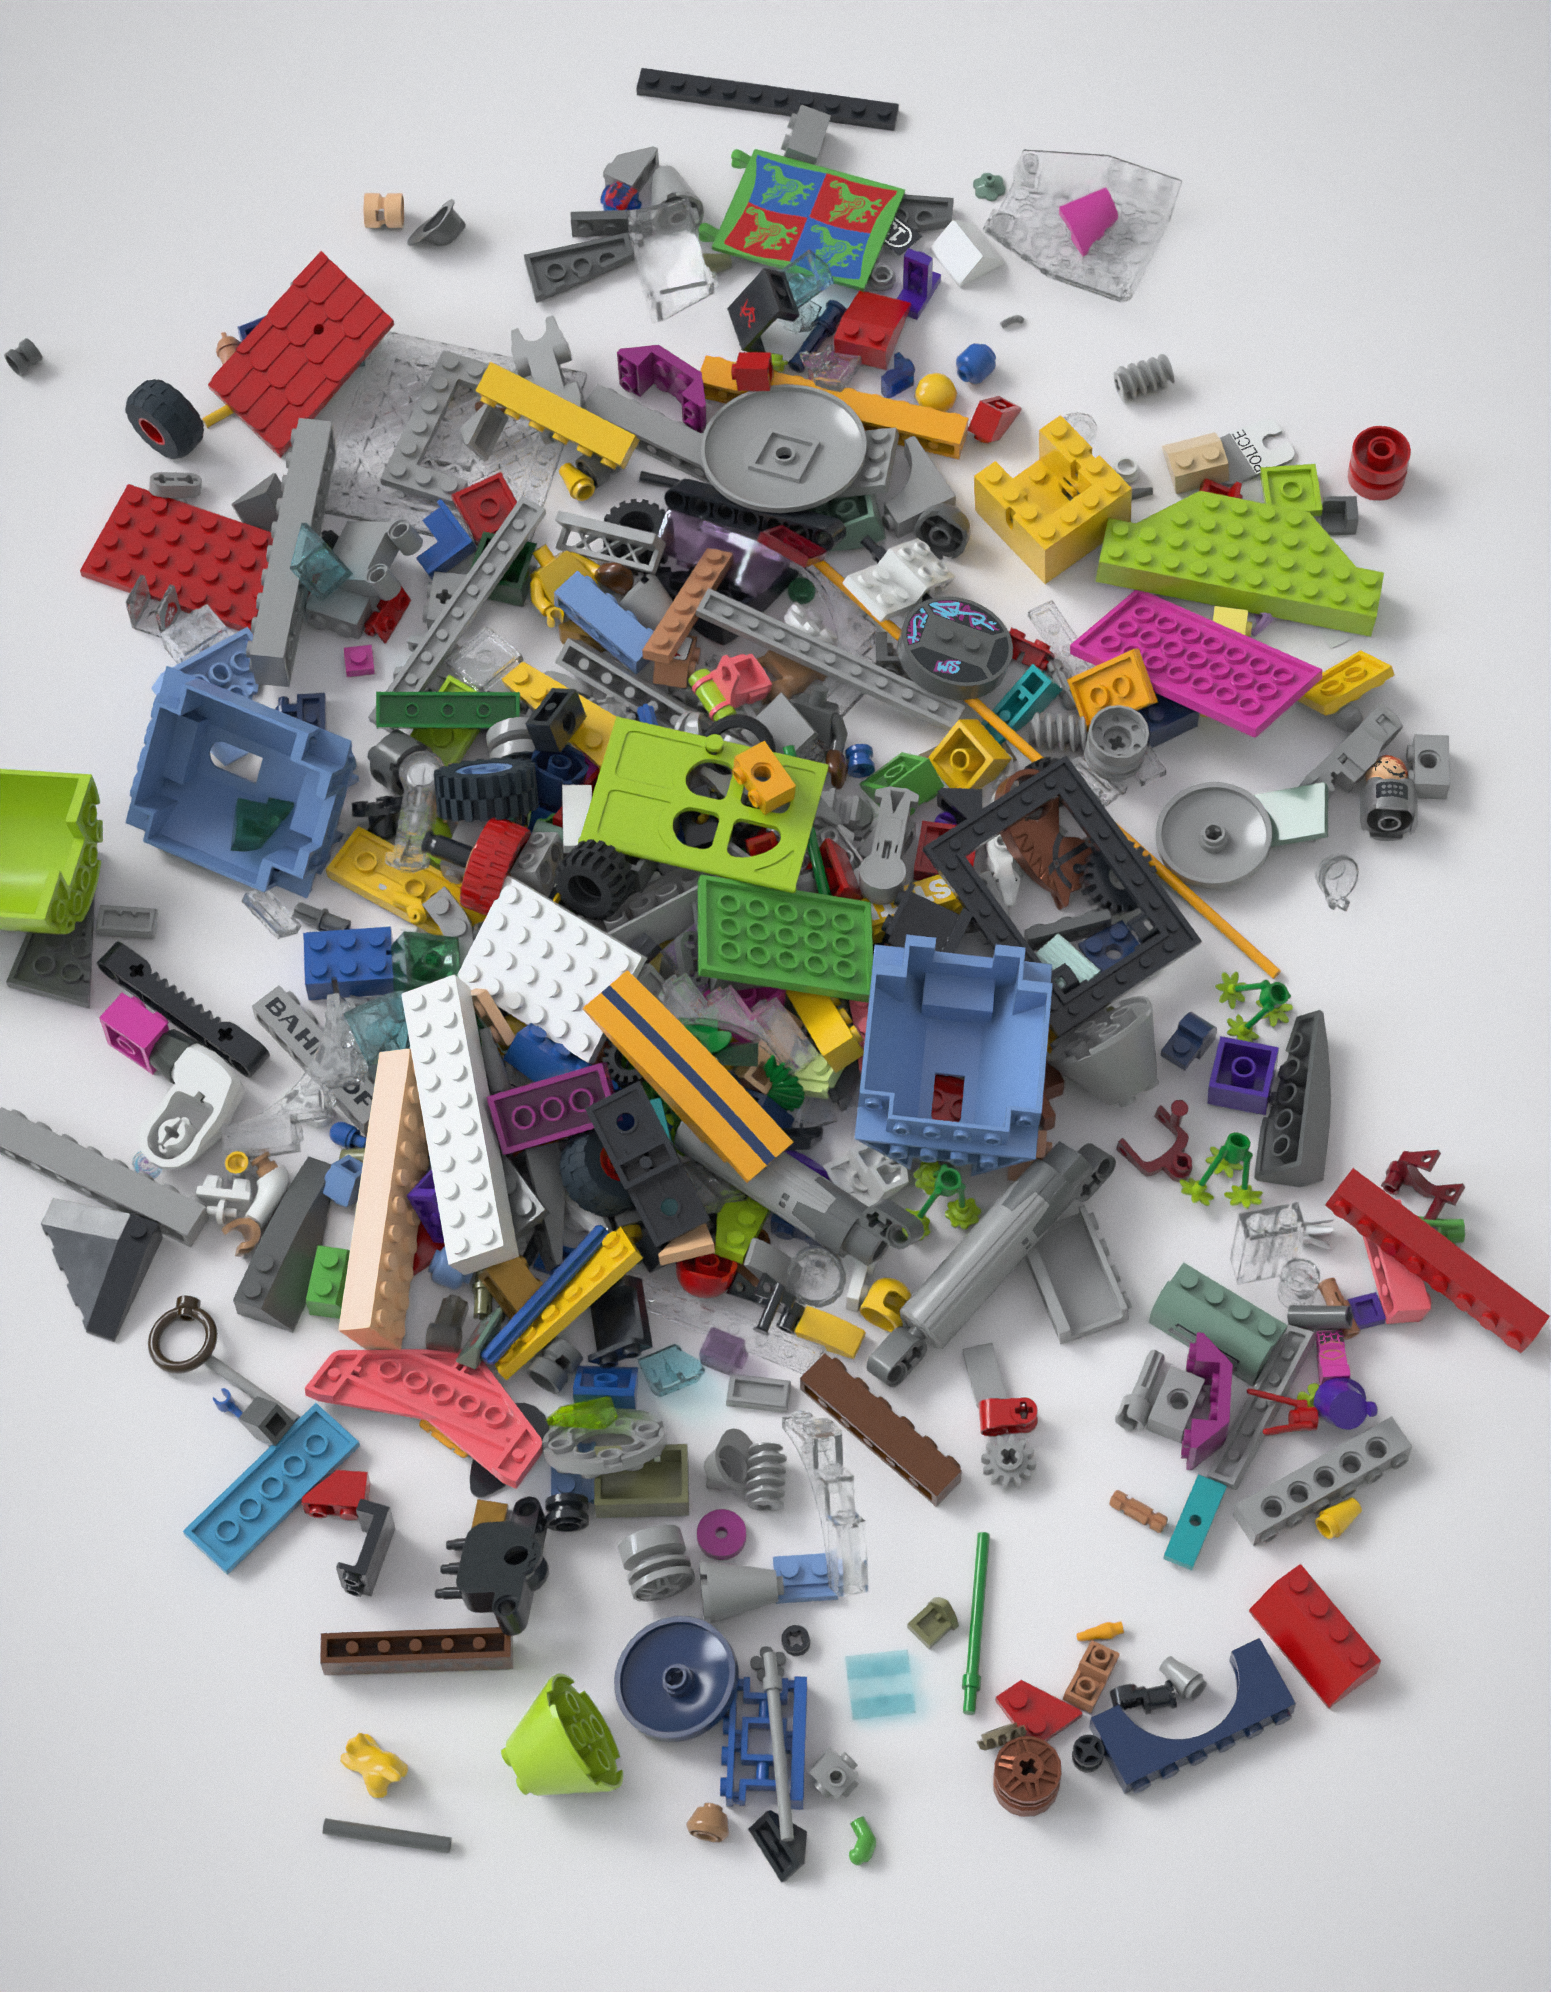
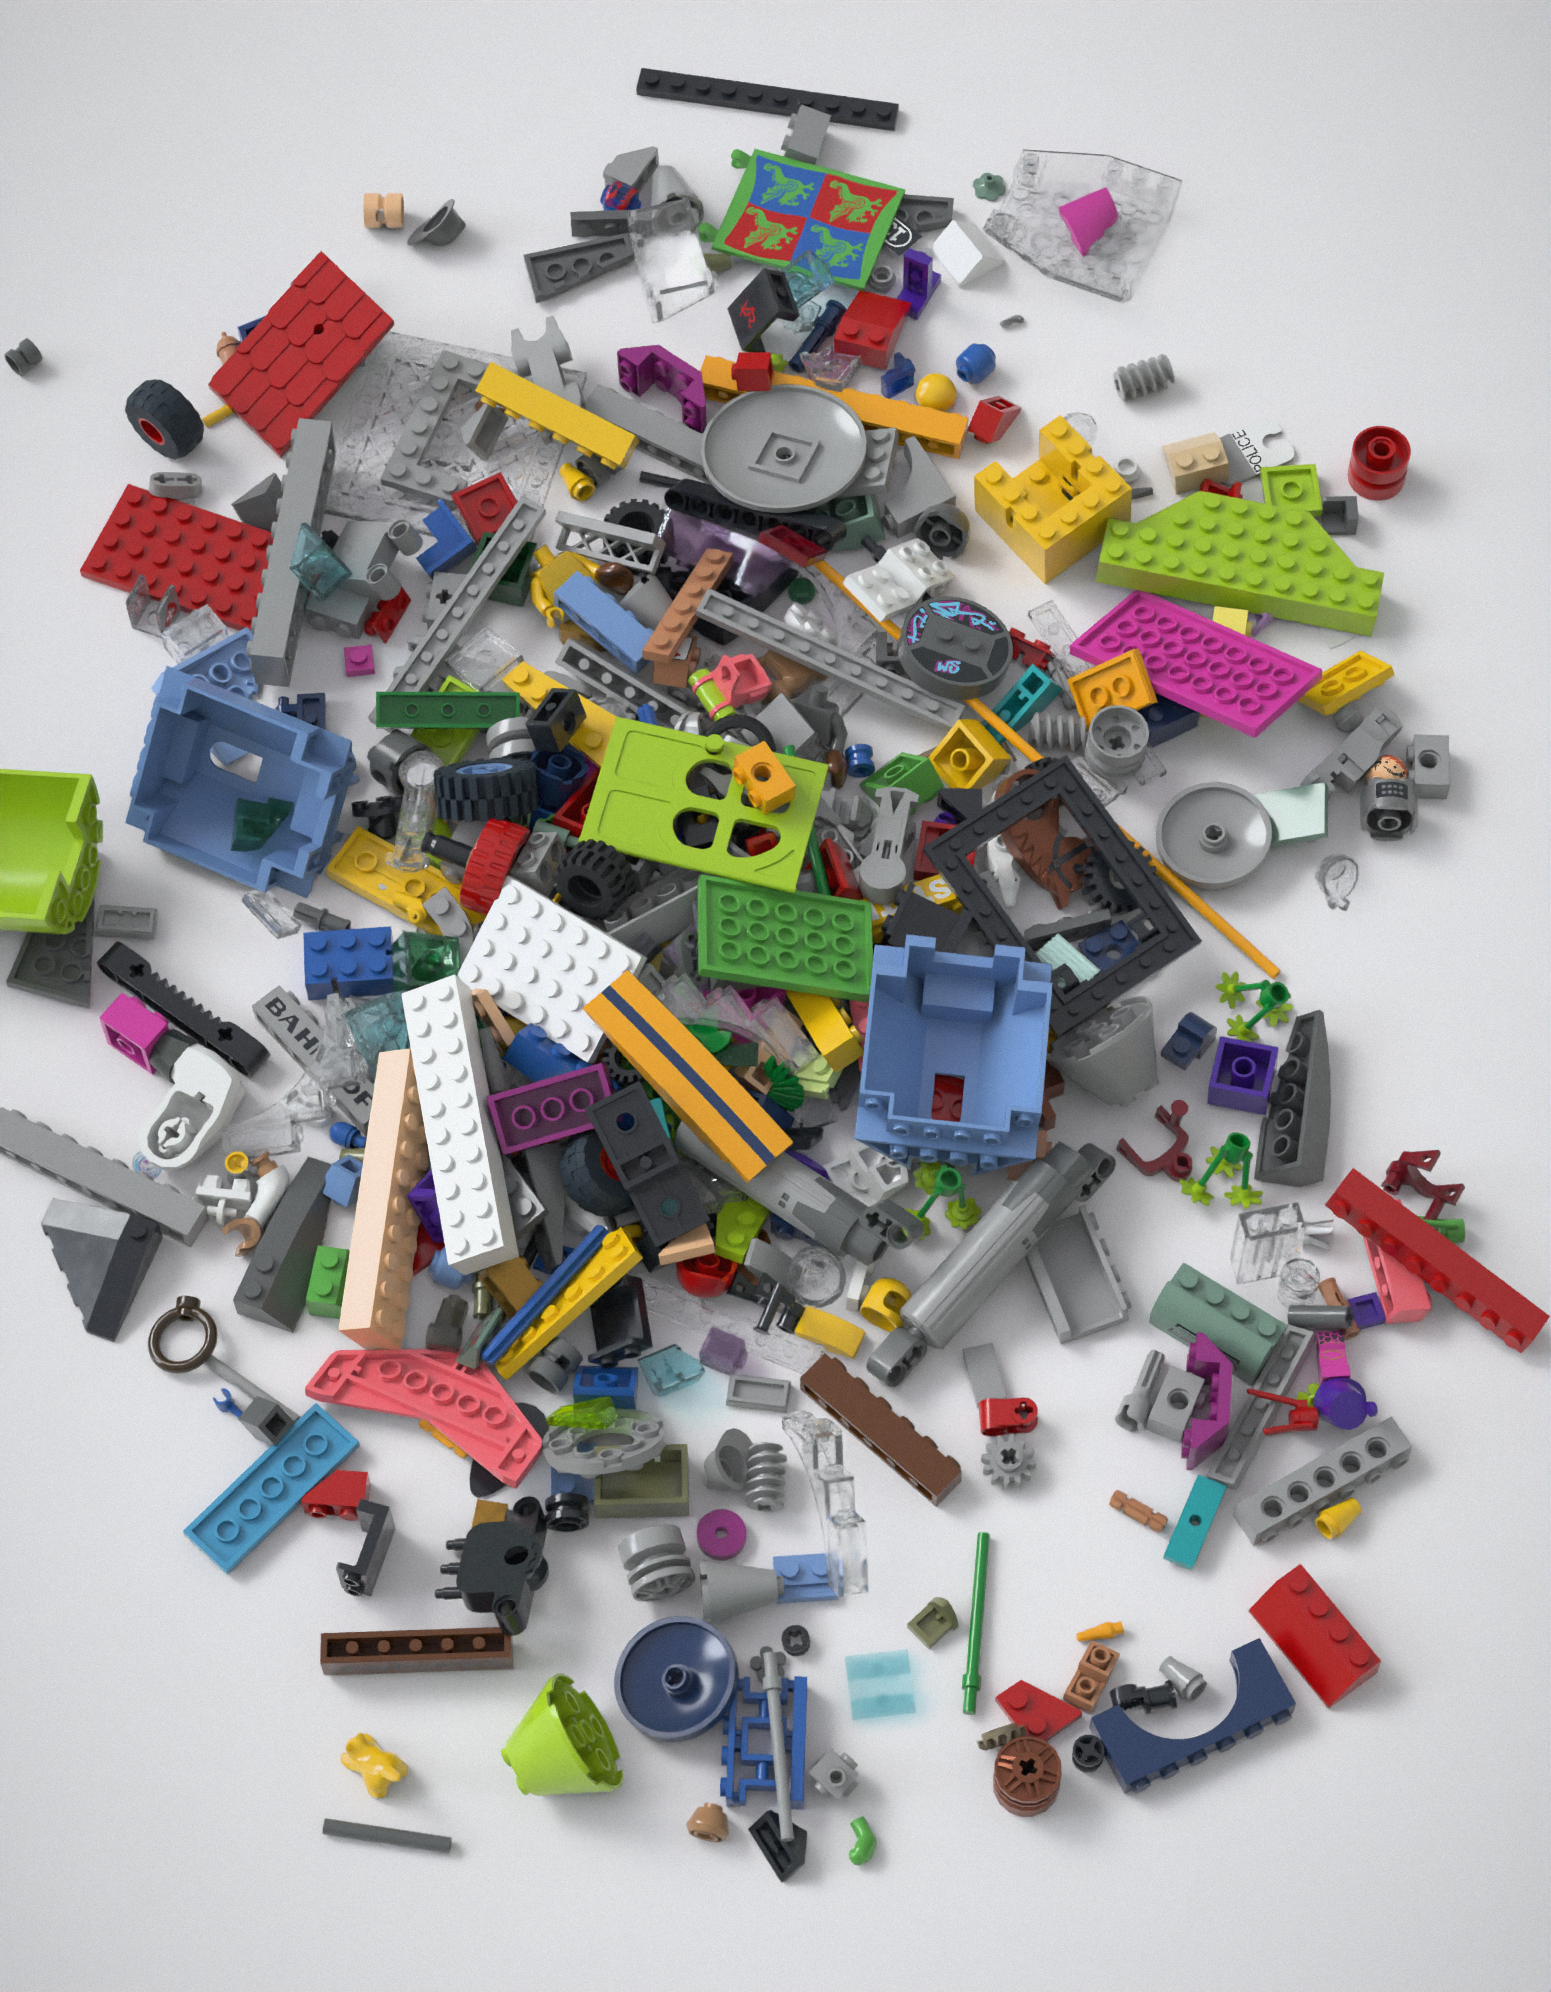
(575, 805): white tile -> none

